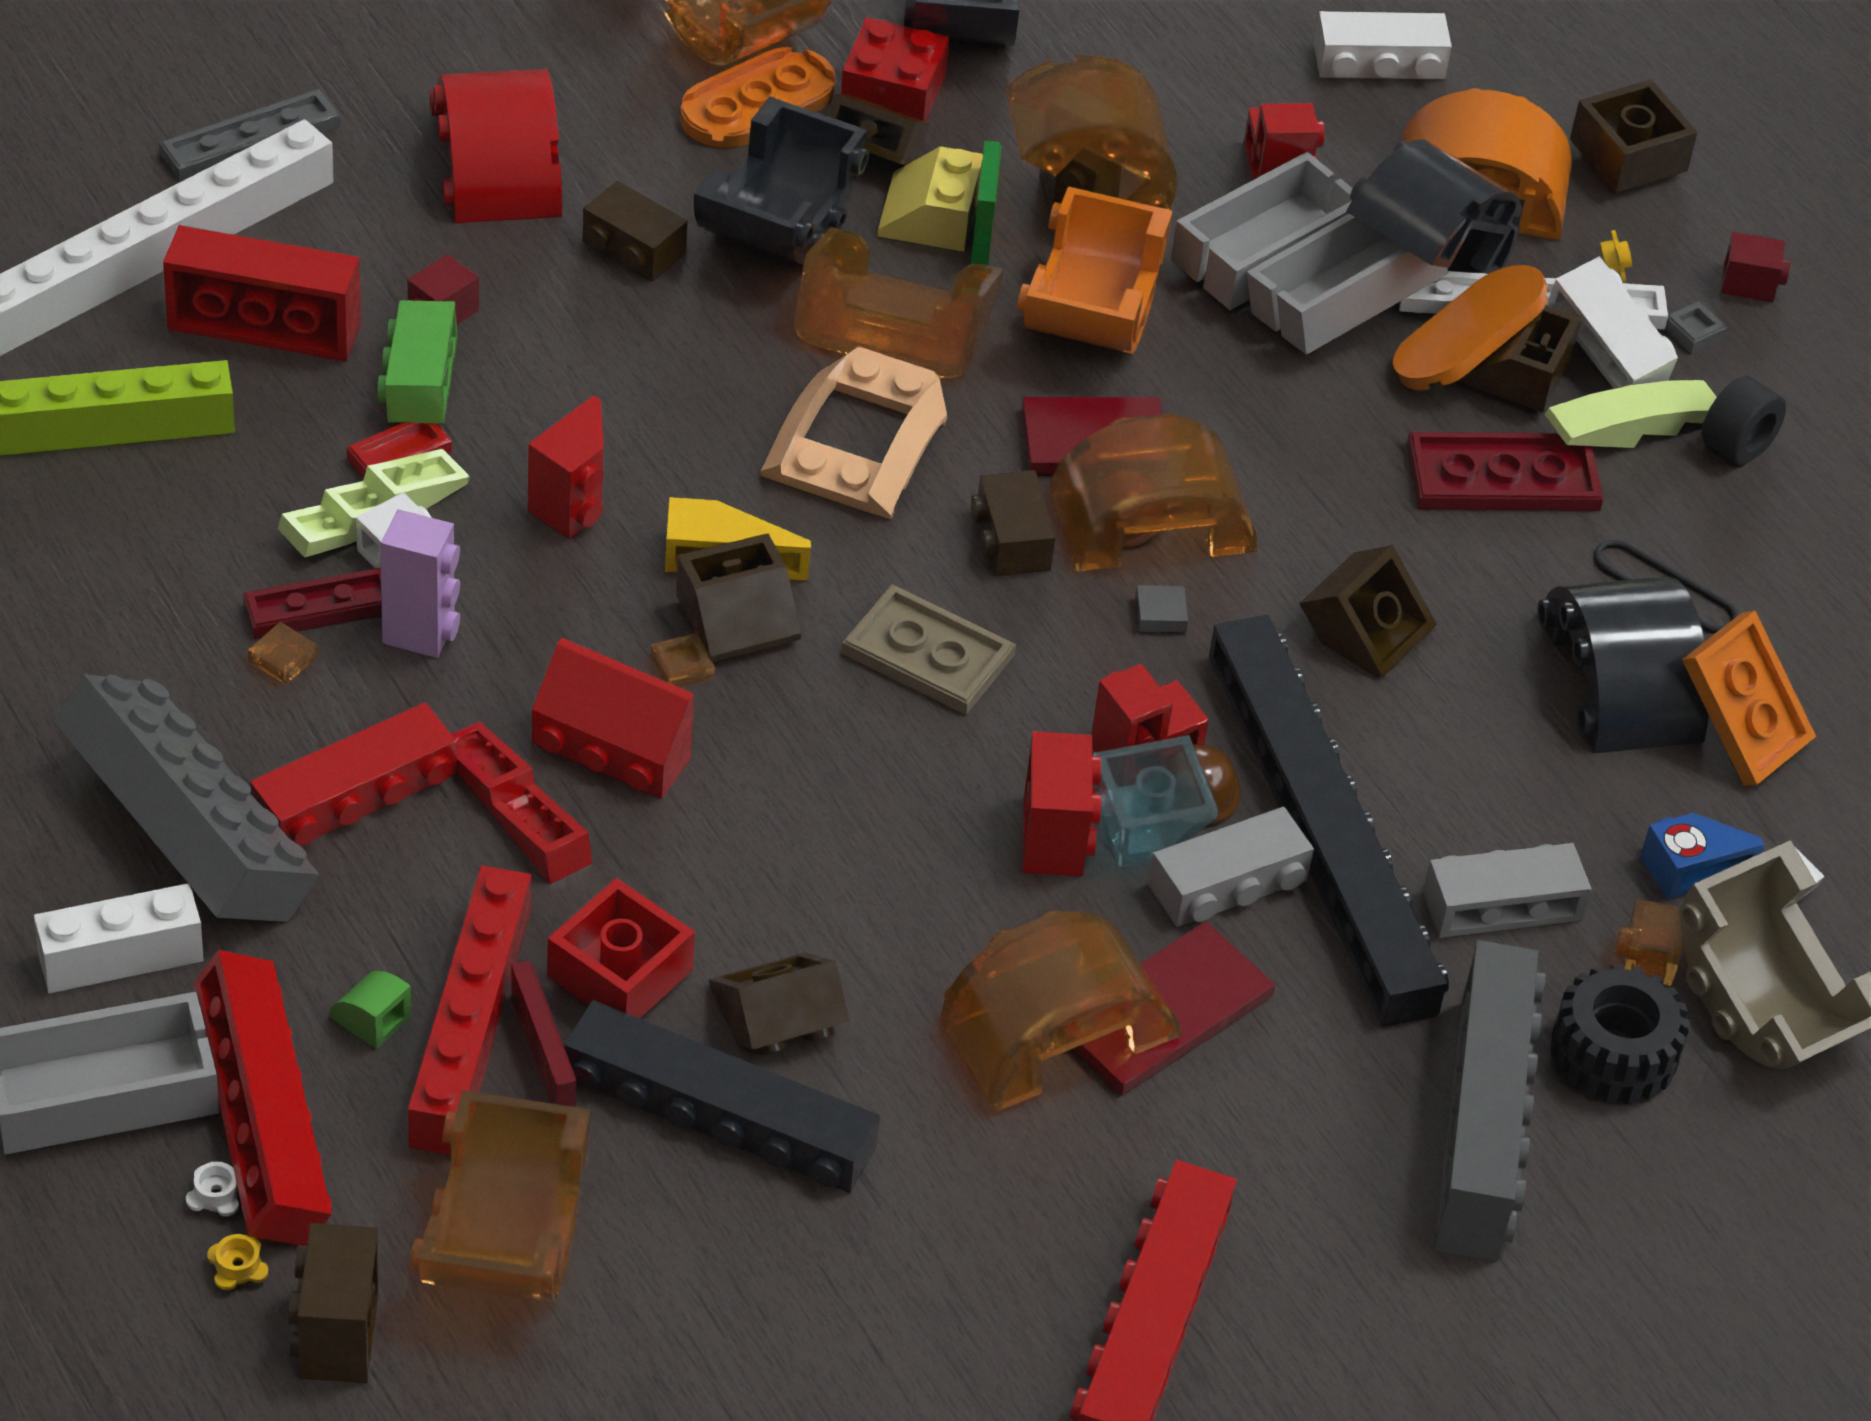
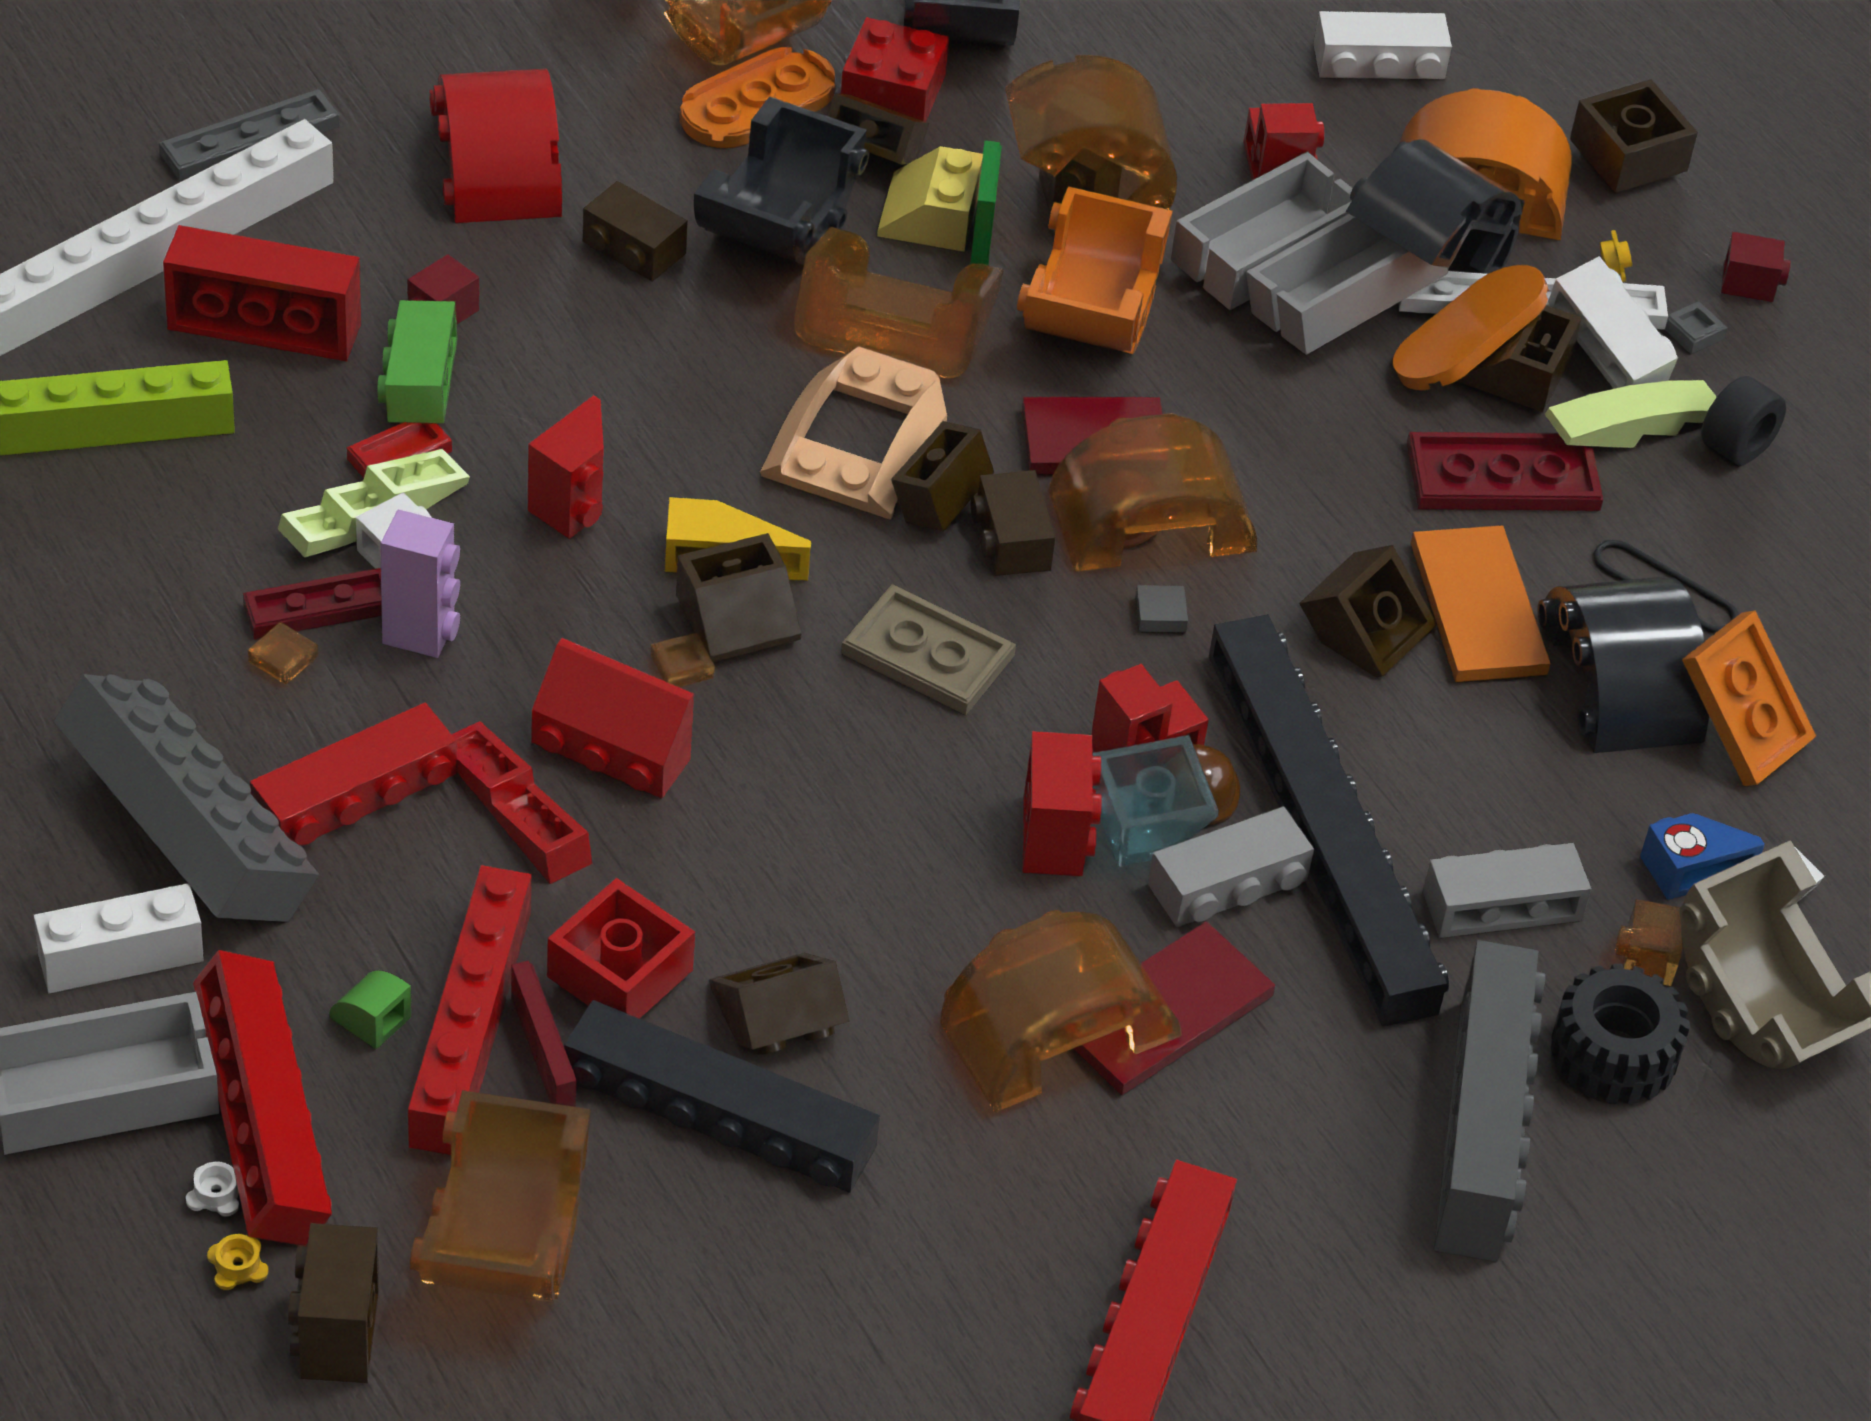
(942, 475): none -> dark brown brick
(1480, 603): none -> orange tile

